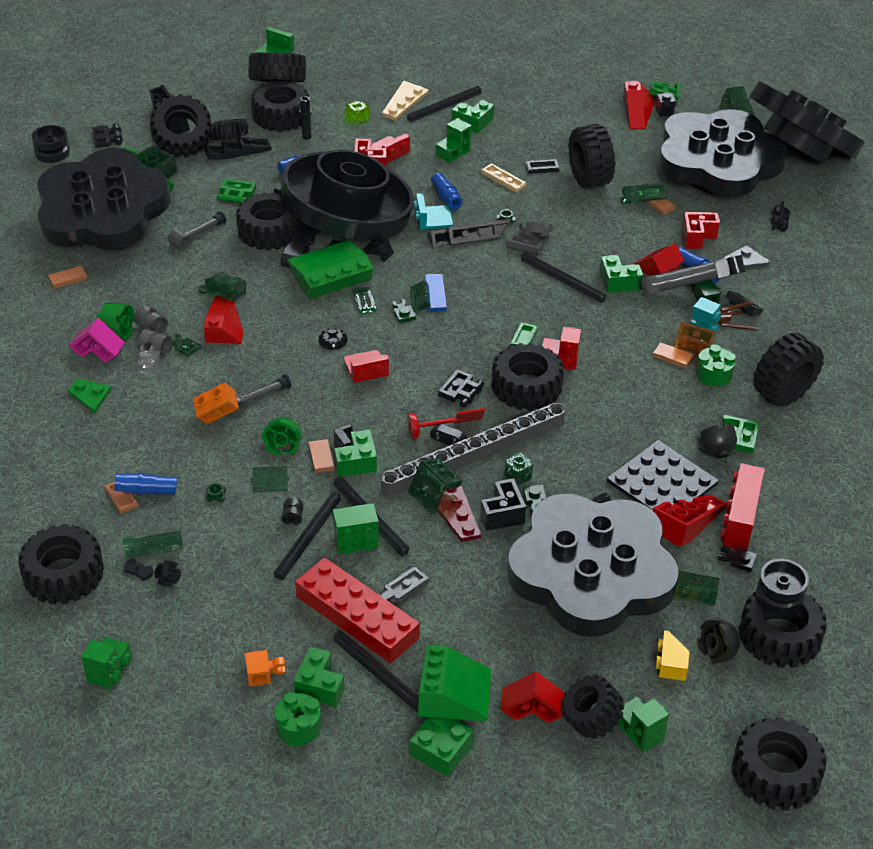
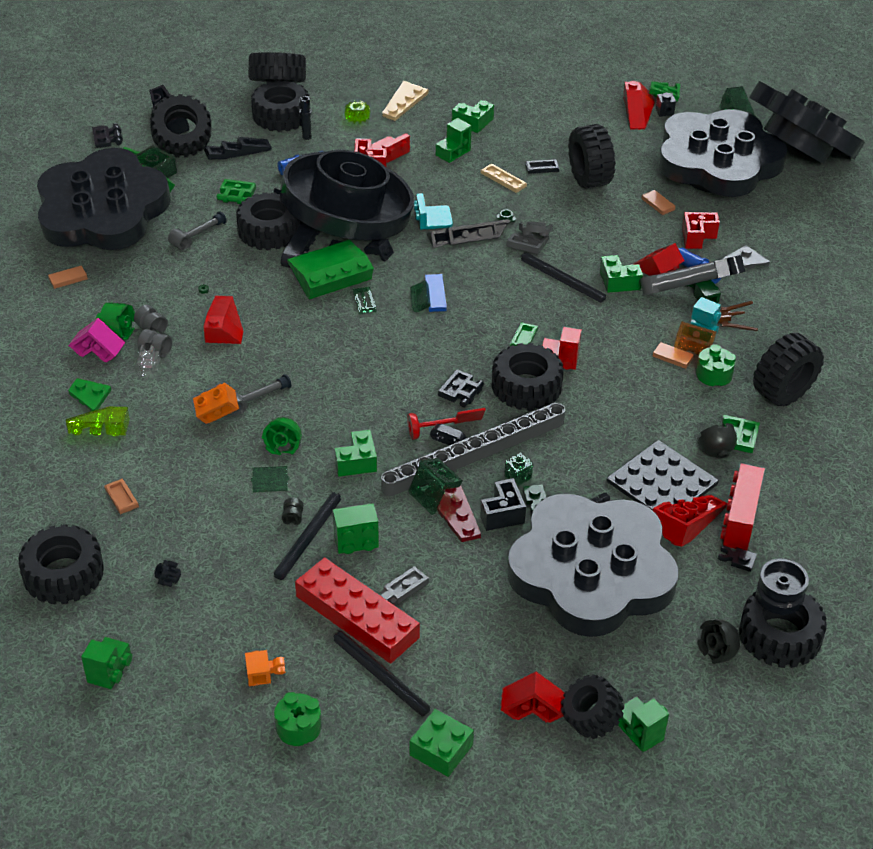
(50, 143): black wheel -> none
(115, 420): none -> clear neon green slope
(138, 569): black piece -> none
(144, 484): blue piece -> none
(152, 544): clear green plate -> none
(186, 347): clear green plate -> none
(215, 492): dark green plate -> none
(225, 286): clear green brick -> none
(228, 128): black gear -> none
(277, 41): green bracket -> none
(317, 680): green brick -> none
(321, 456): nougat tile -> none
(333, 344): black gear -> none
(342, 436): black bracket -> none
(367, 365): red bracket -> none
(384, 530): black axle -> none
(402, 312): plate -> none
(425, 111): black axle -> none
(446, 191): blue piece -> none
(453, 686): green slope -> none
(644, 193): clear green plate -> none
(674, 658): yellow slope -> none
(697, 588): clear green bracket -> none
(737, 298): black plate -> none
(773, 786): black tyre -> none
(780, 218): black hinge -> none

